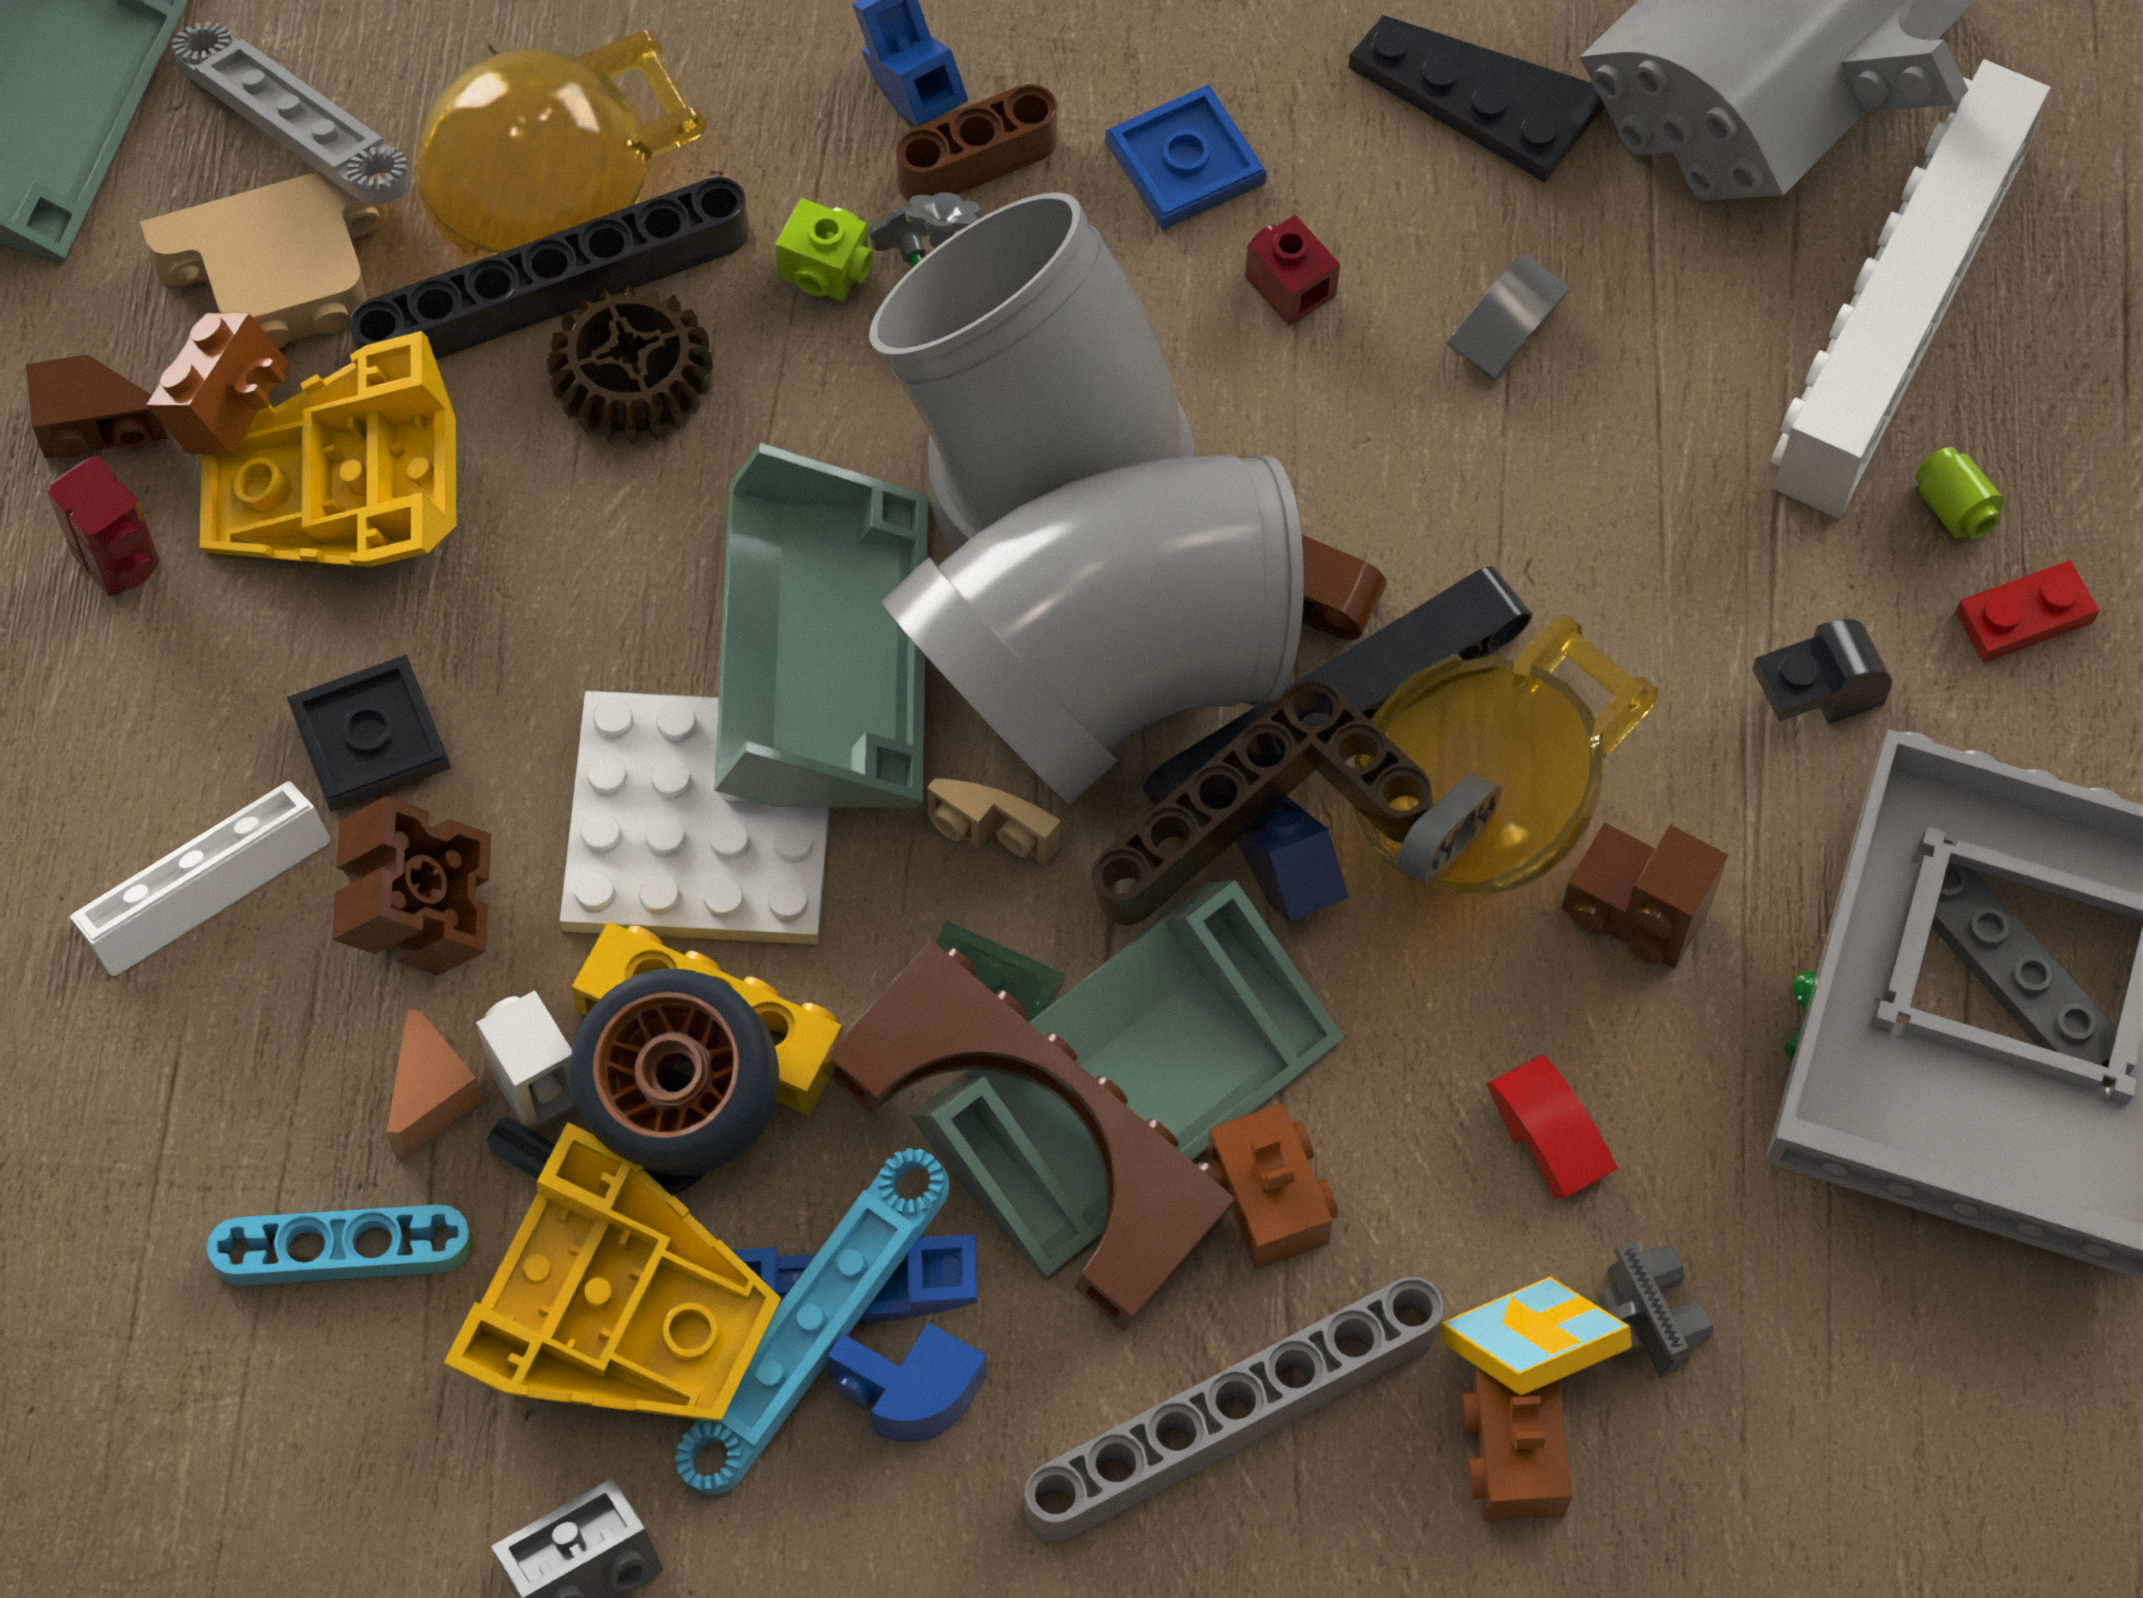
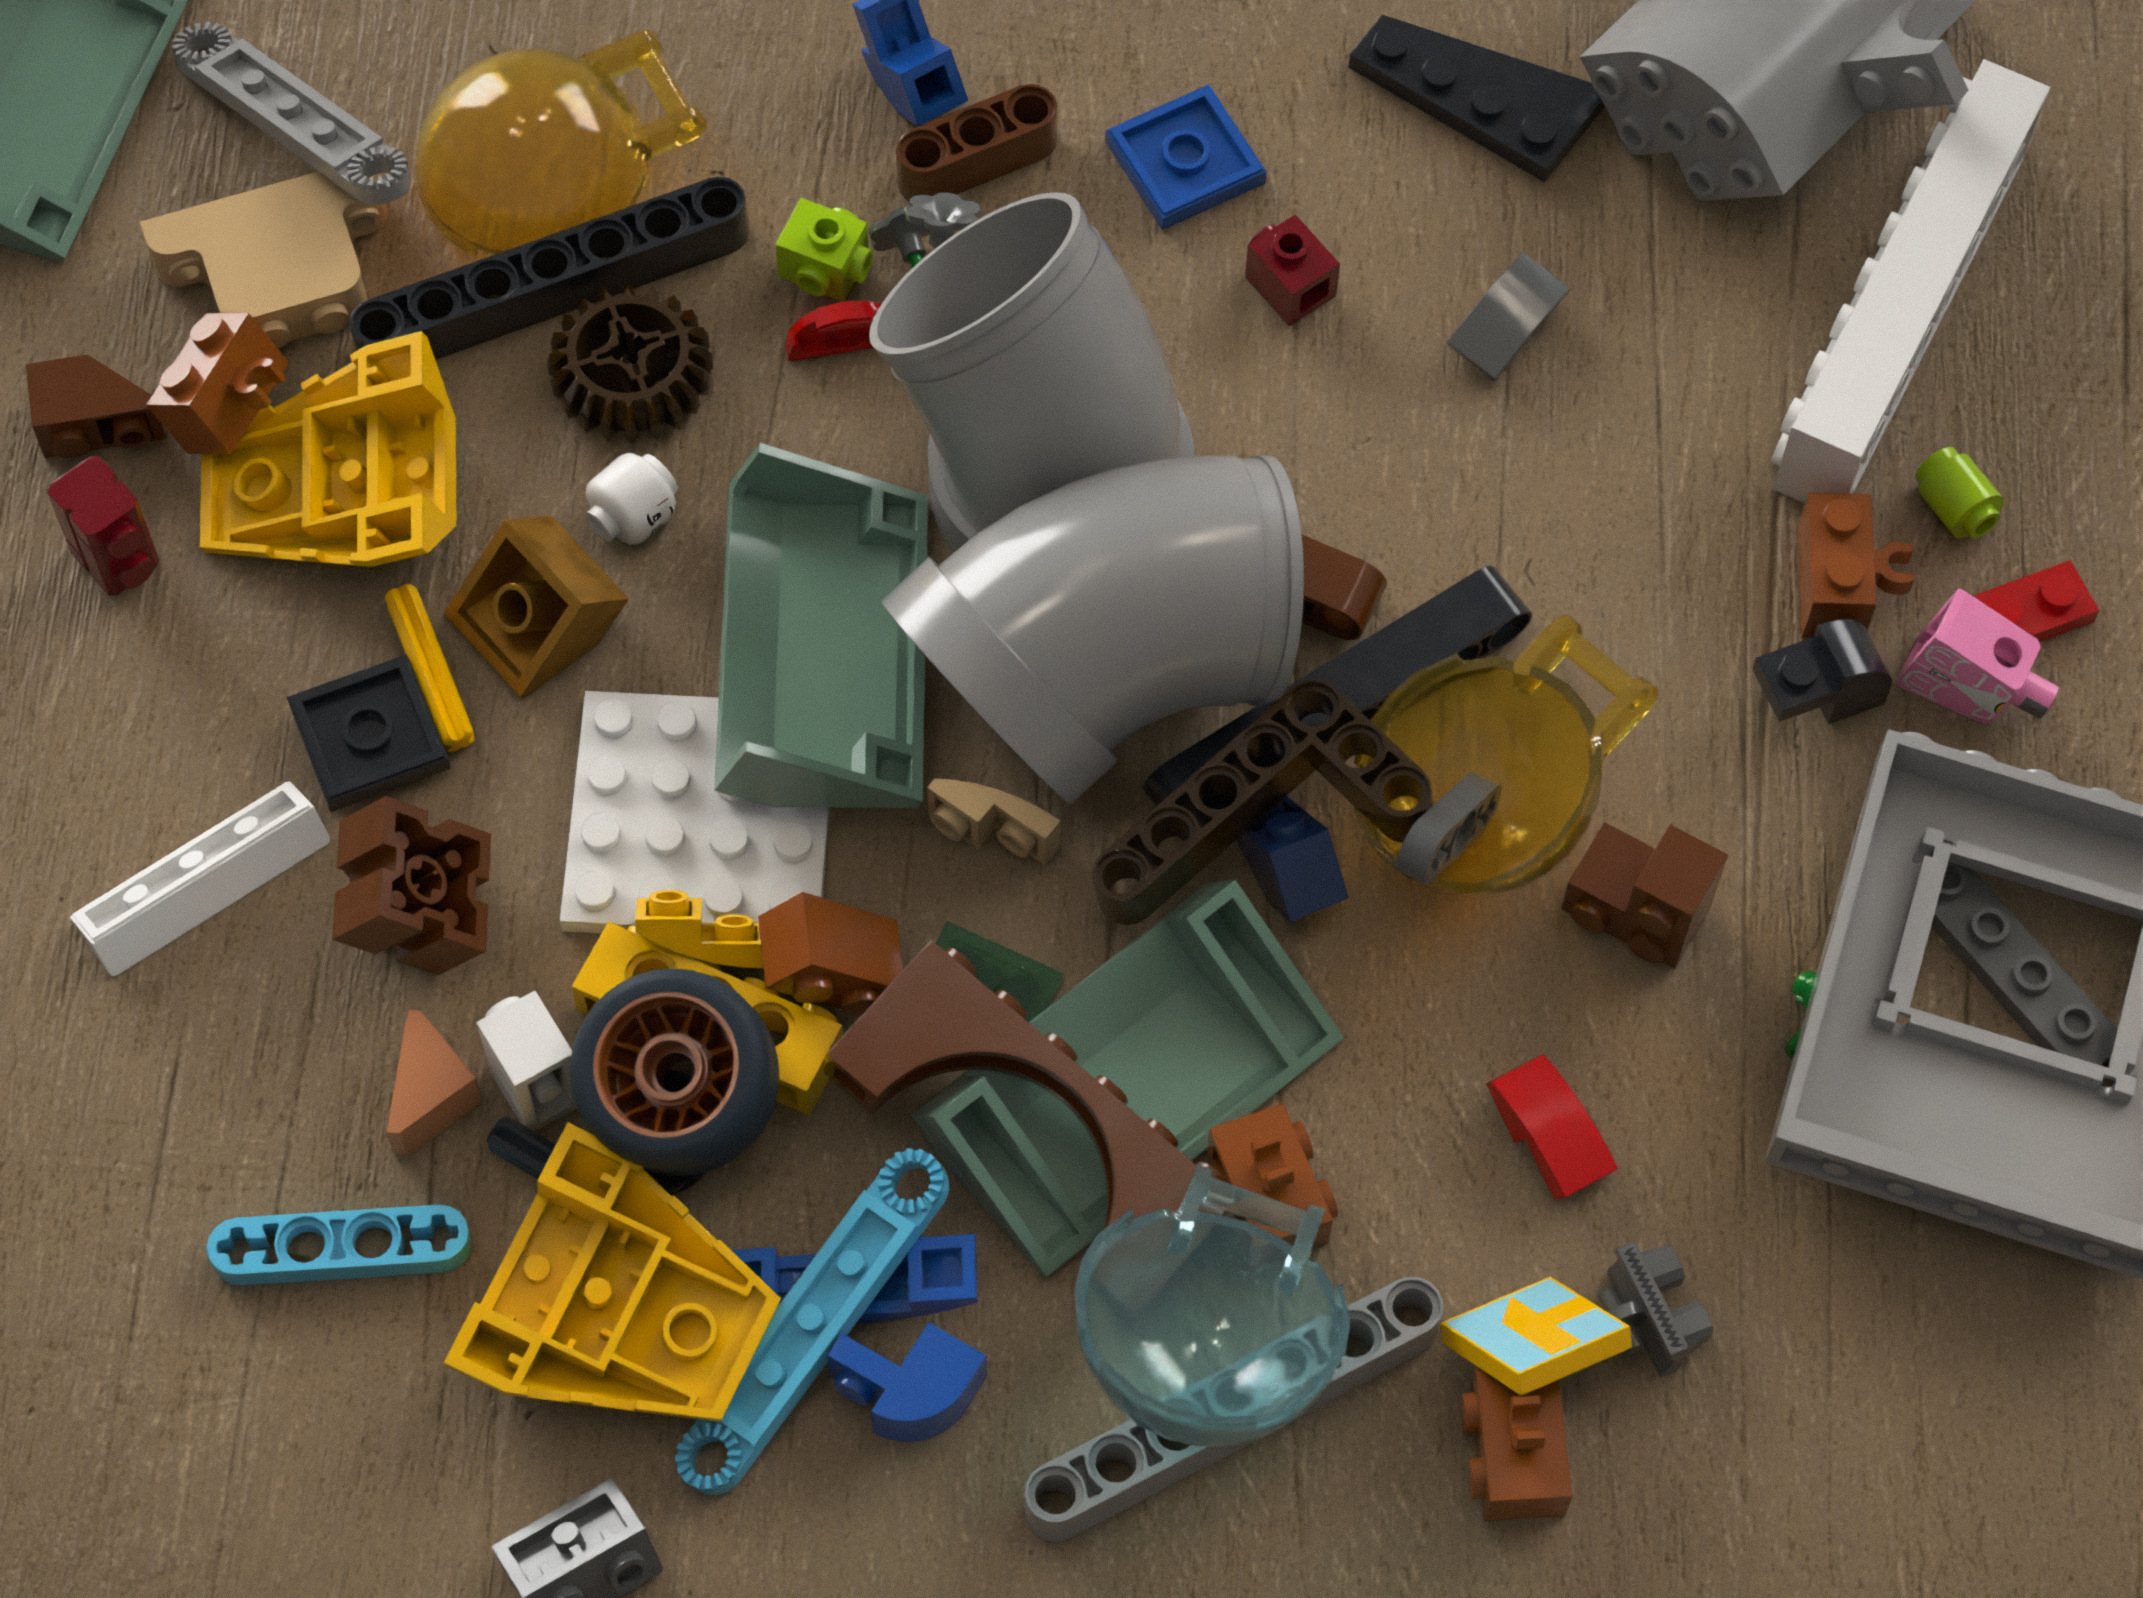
(429, 667): none -> yellow axle
(534, 602): none -> pearl gold slope
(631, 498): none -> white head
(677, 924): none -> yellow slope
(829, 952): none -> dark orange brick
(832, 330): none -> red tile
(1210, 1319): none -> clear light blue windscreen
(1840, 561): none -> dark orange brick
(1976, 663): none -> bright pink torso

